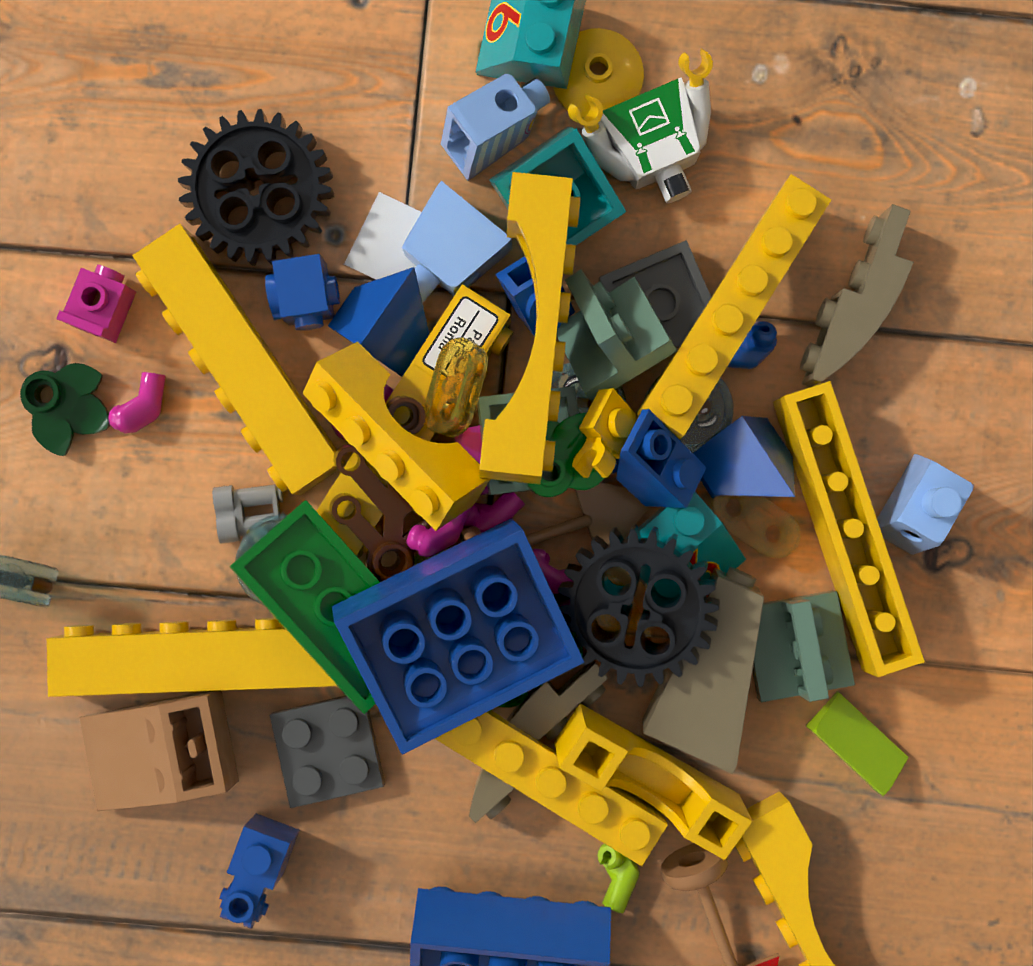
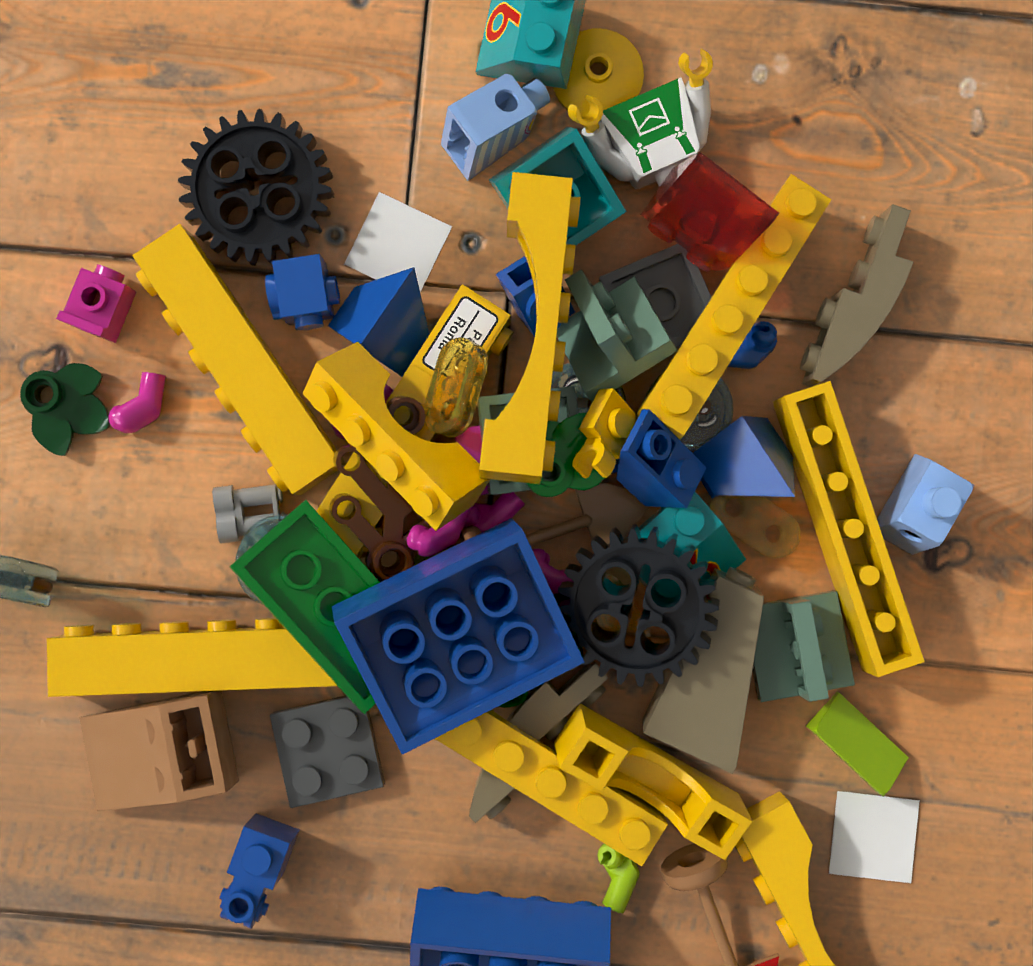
(453, 243): light blue torso -> none
(707, 213): none -> clear red slope
(874, 837): none -> white sticker

